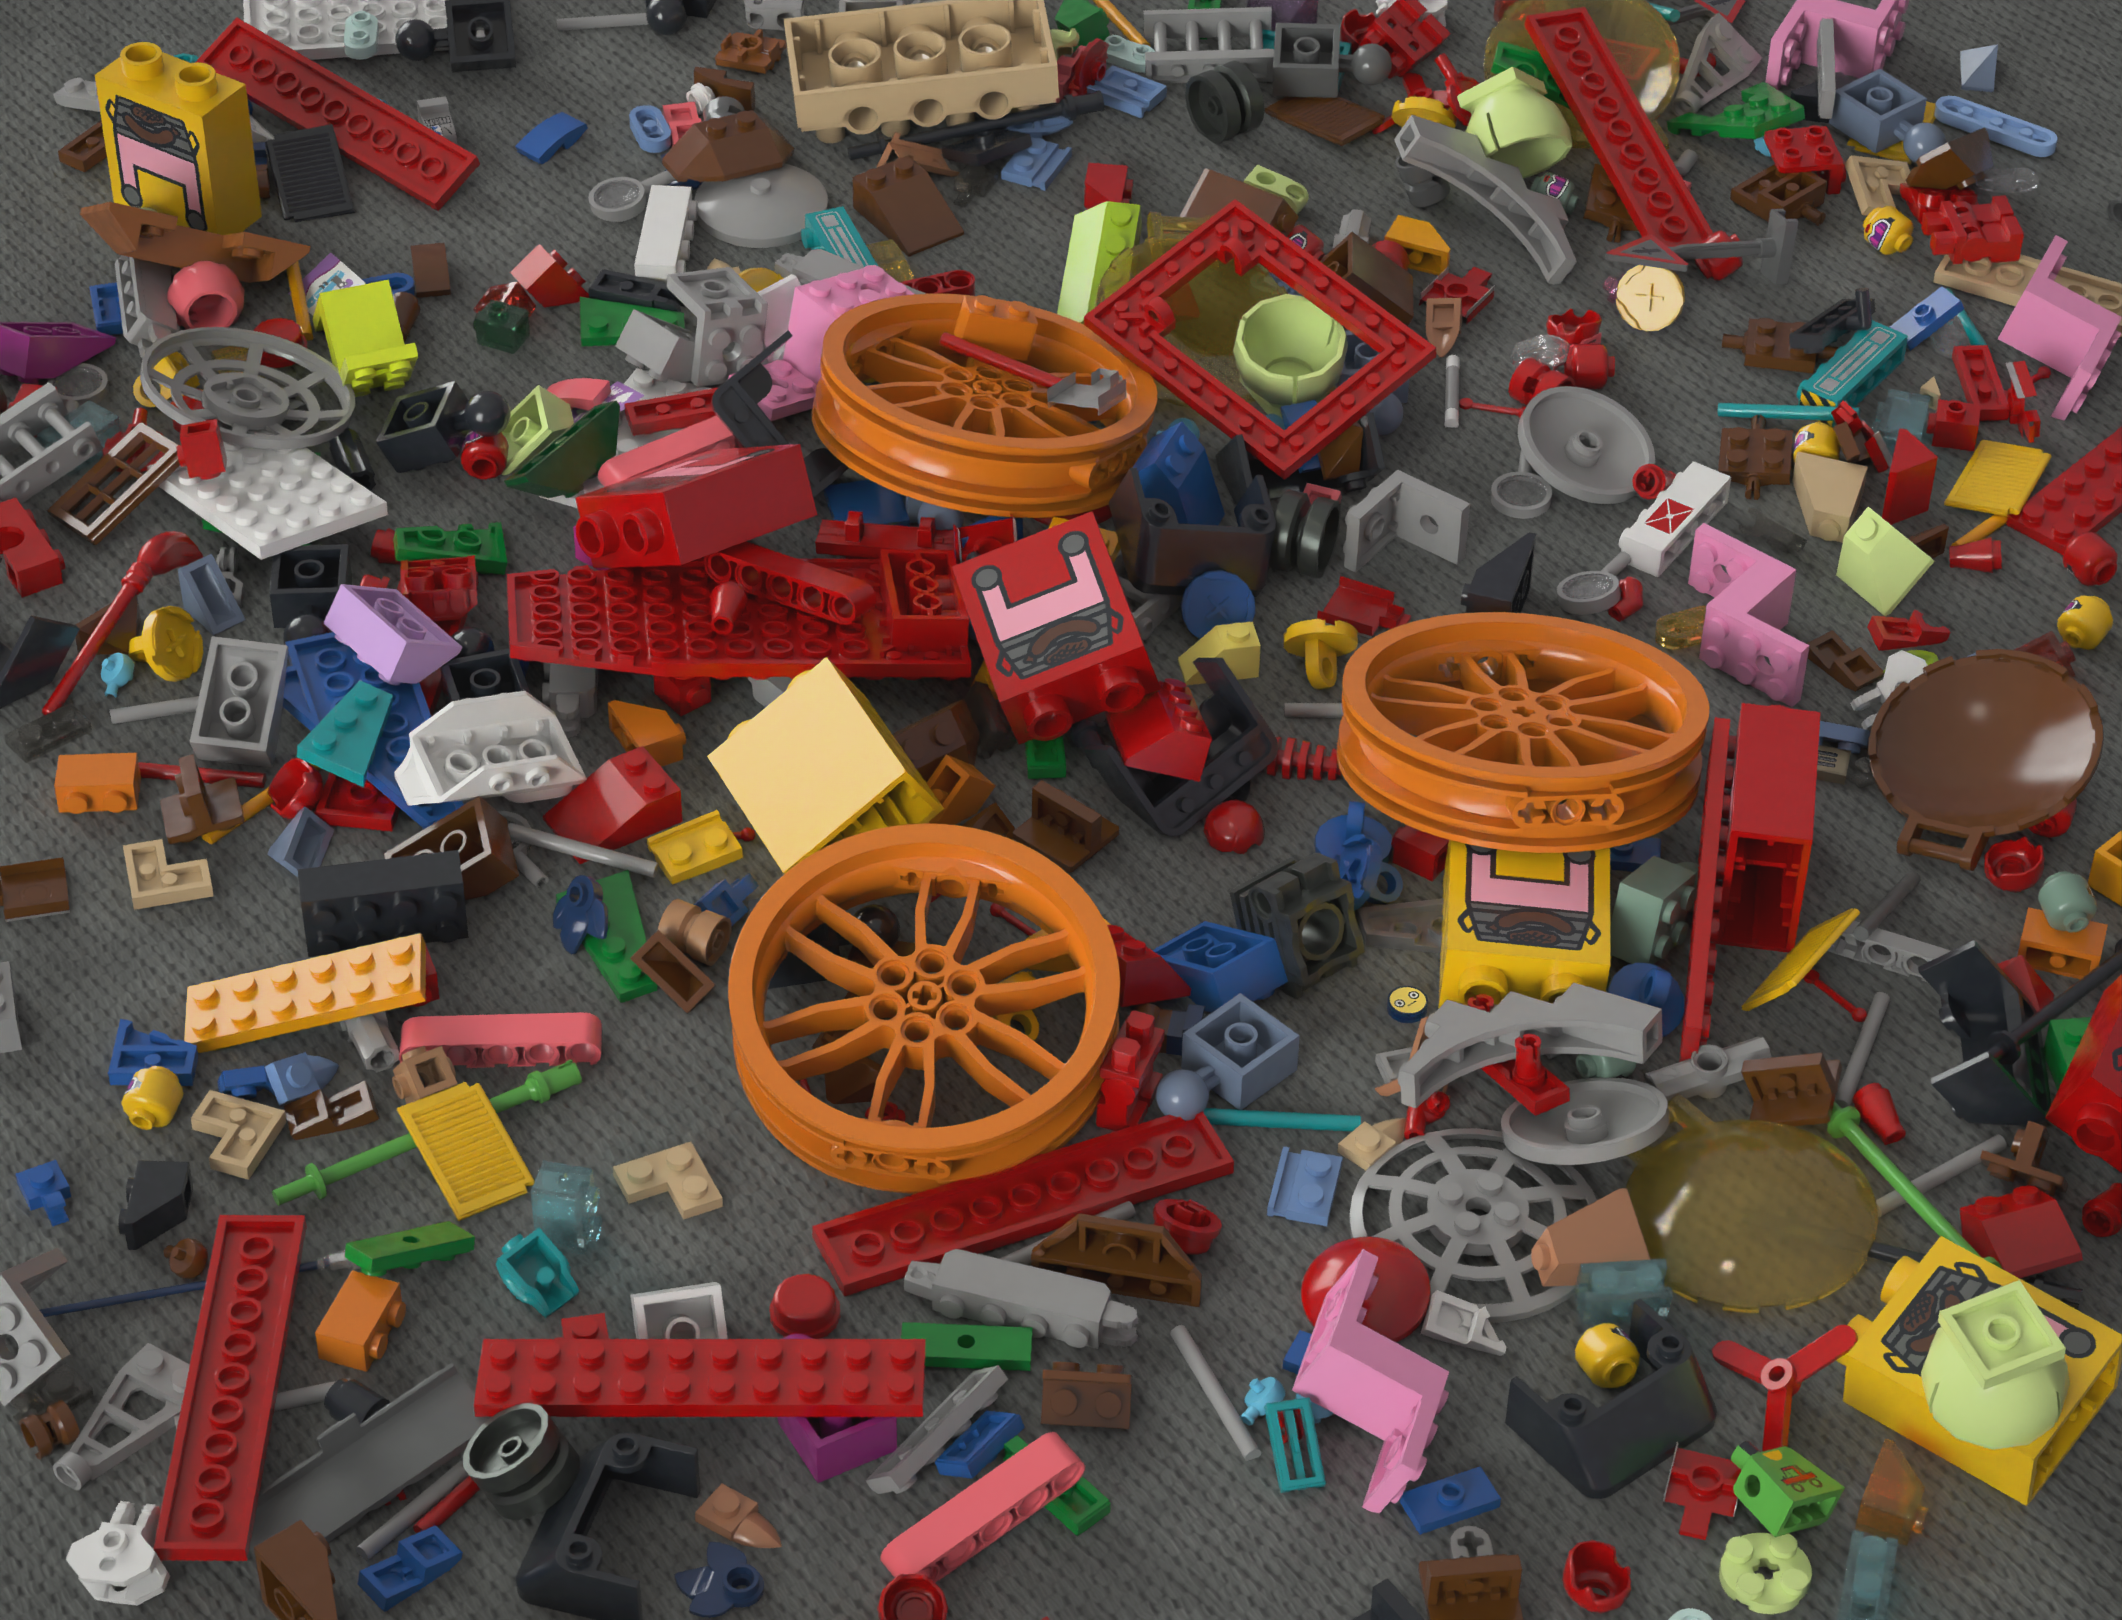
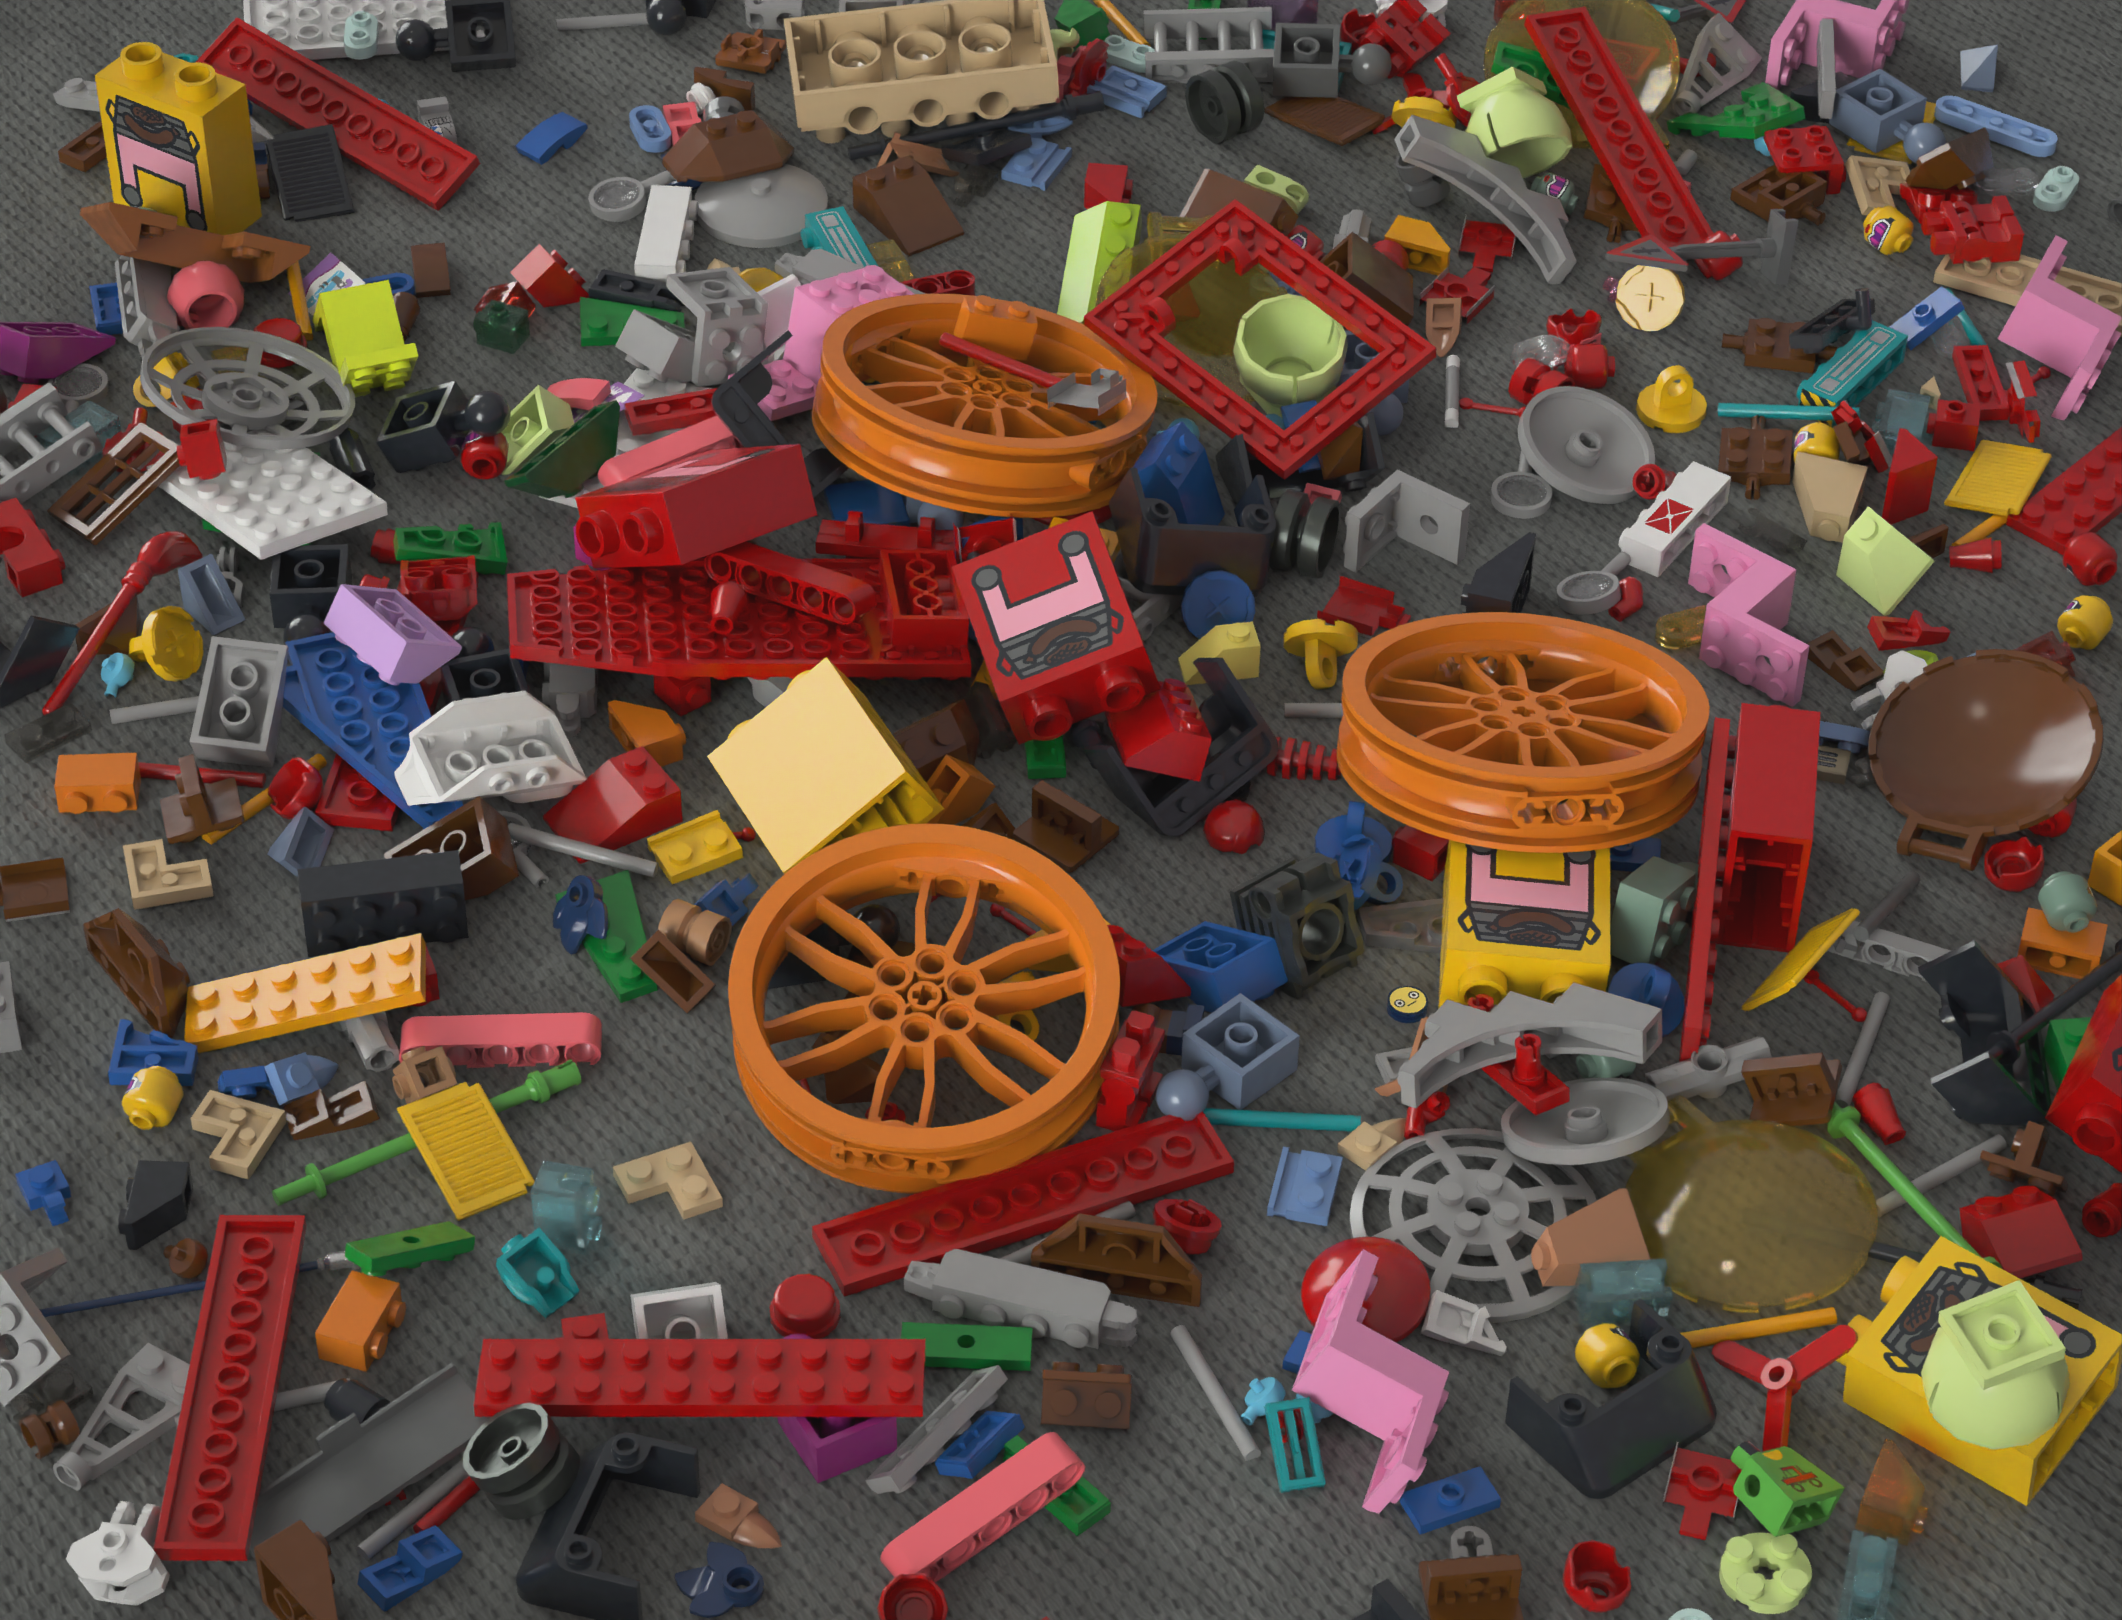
(140, 968): none -> reddish brown wedge
(349, 734): teal wing -> none
(1486, 241): none -> red piece
(1672, 404): none -> yellow tile
(1762, 1327): none -> light orange bar
(2056, 189): none -> light aqua plate

